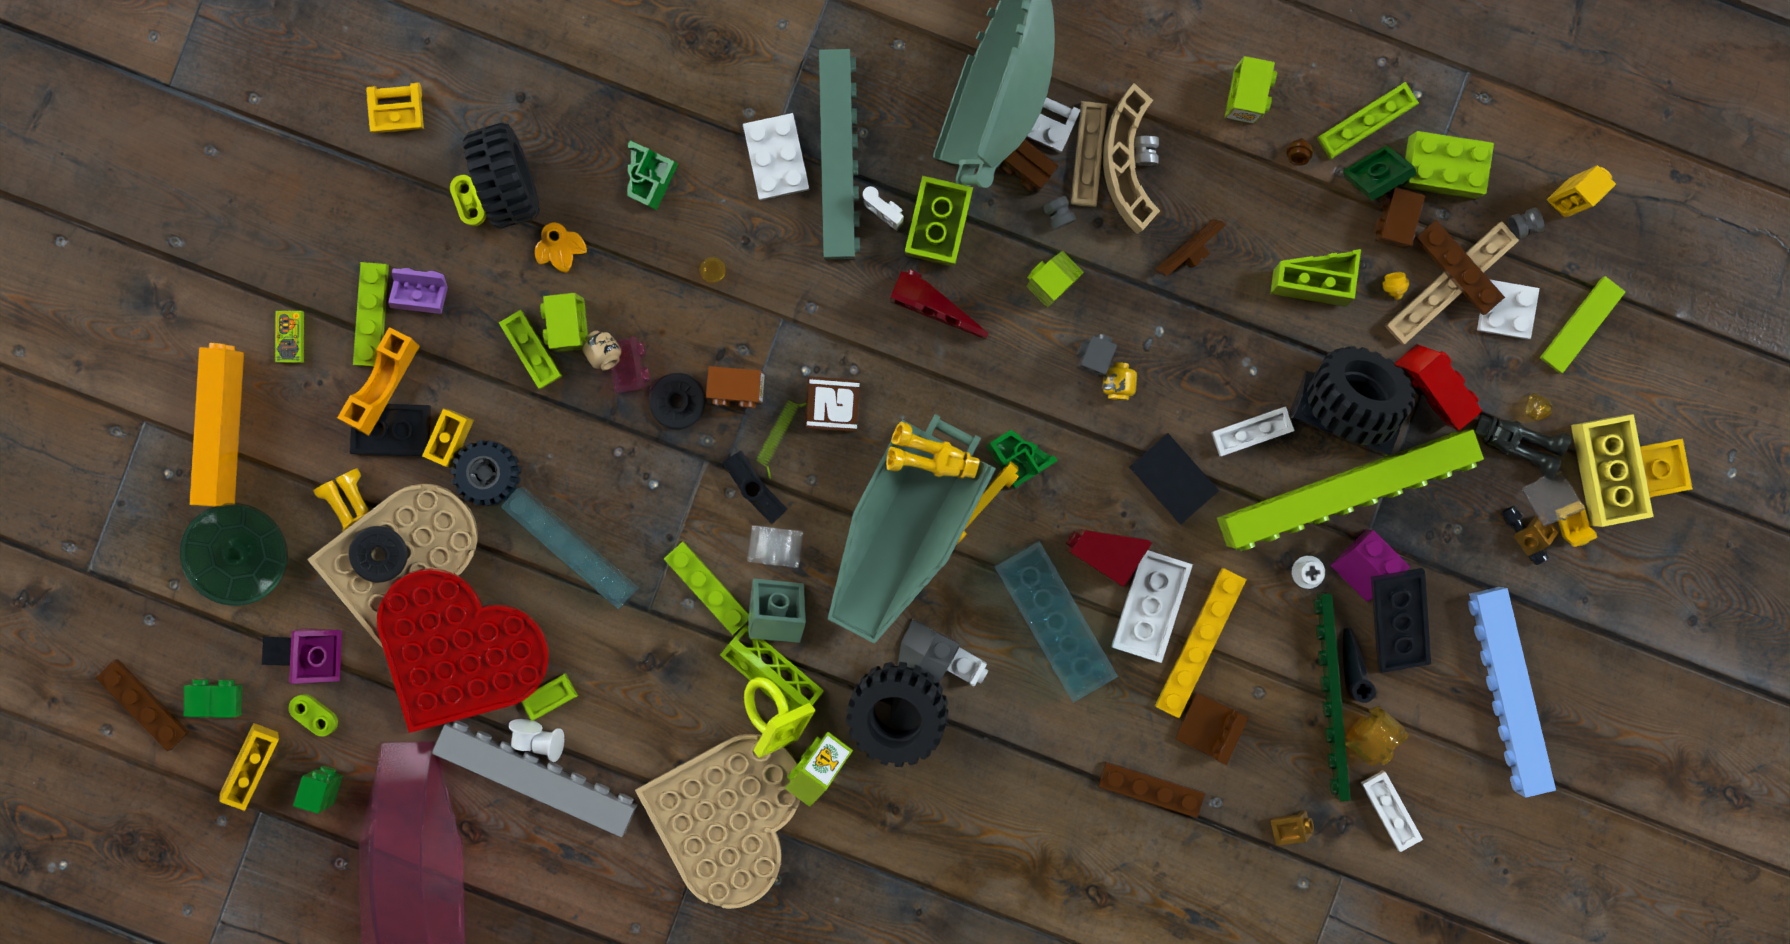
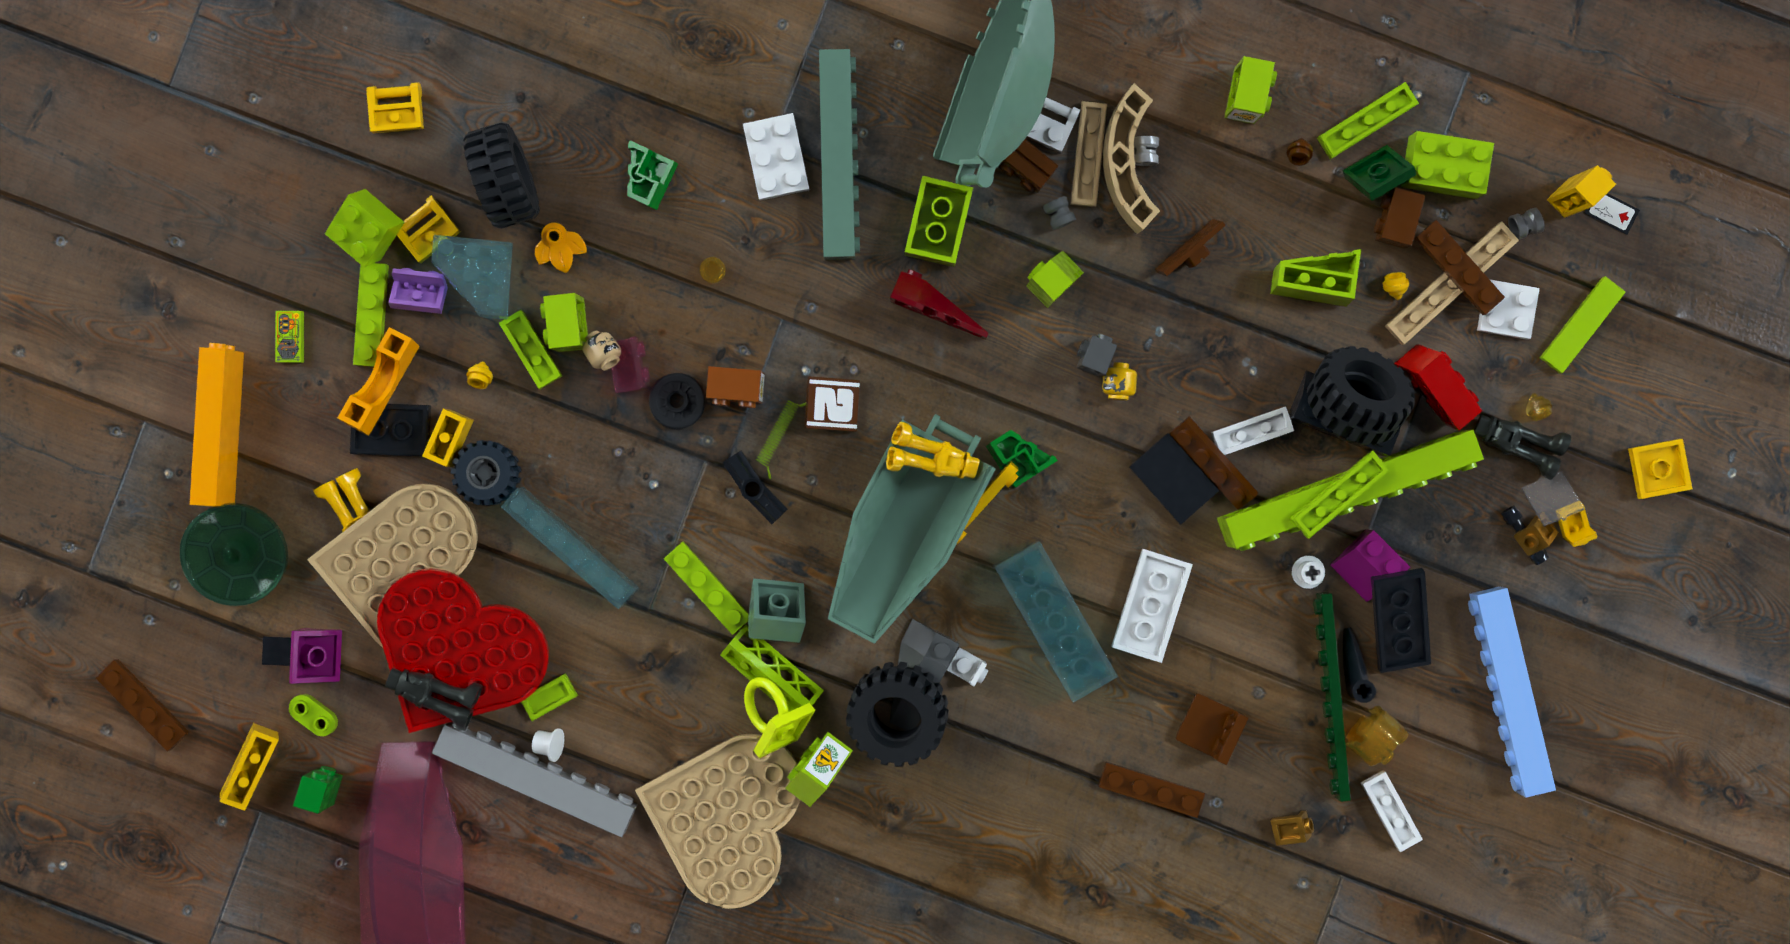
(212, 699): green brick -> none
(364, 227): none -> lime brick
(366, 566): black wheel -> none
(418, 690): none -> pearl dark grey piece
(421, 242): none -> yellow plate
(467, 202): neon yellow plate -> none
(477, 271): none -> clear light blue plate
(479, 376): none -> yellow plate
(523, 733): white piece -> none
(775, 546): clear brick -> none
(889, 213): white plate -> none
(1108, 553): dark red slope -> none
(1200, 642): yellow plate -> none
(1213, 463): none -> reddish brown plate
(1340, 494): none -> lime tile
(1612, 470): light yellow brick -> none
(1614, 213): none -> white sticker

